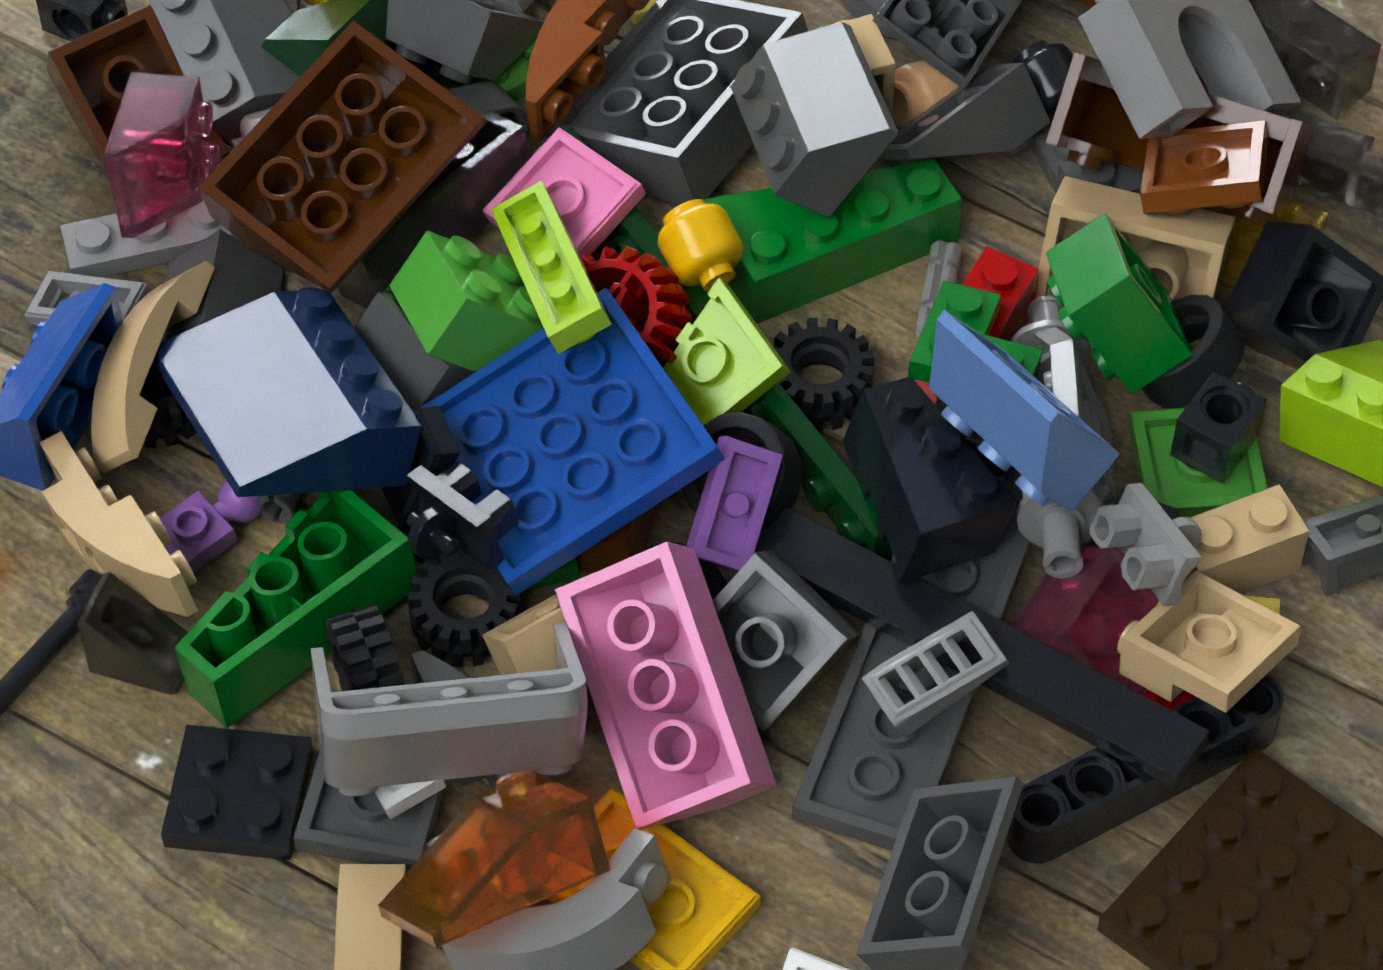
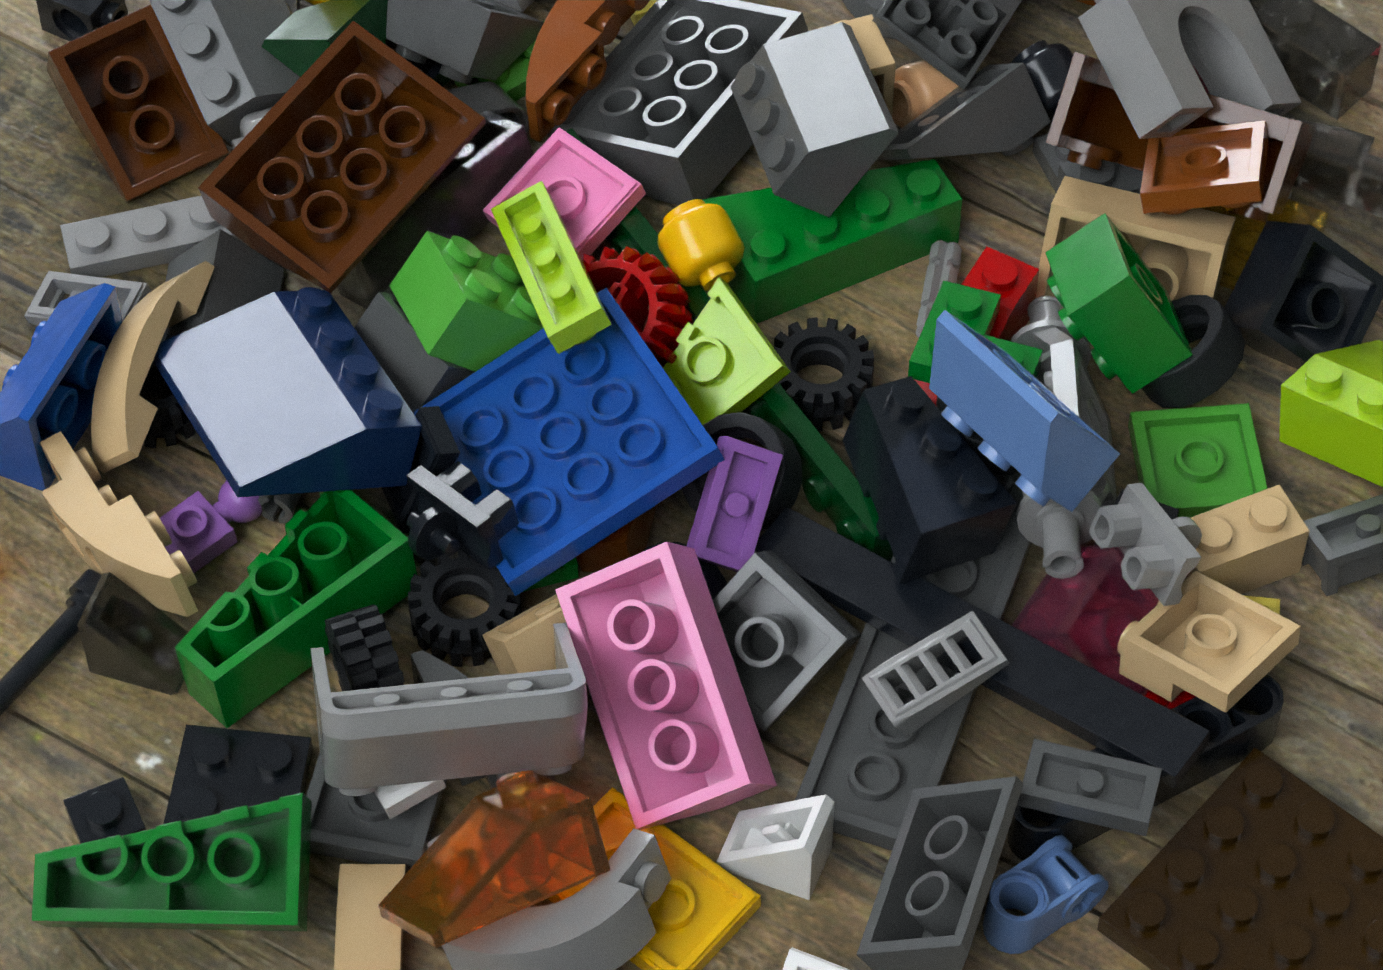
(104, 812): none -> black plate
(159, 150): clear pink slope -> none
(196, 874): none -> green wedge
(781, 844): none -> white slope
(1045, 886): none -> medium blue piece
(1090, 787): none -> dark grey plate
(1218, 426): black brick -> none

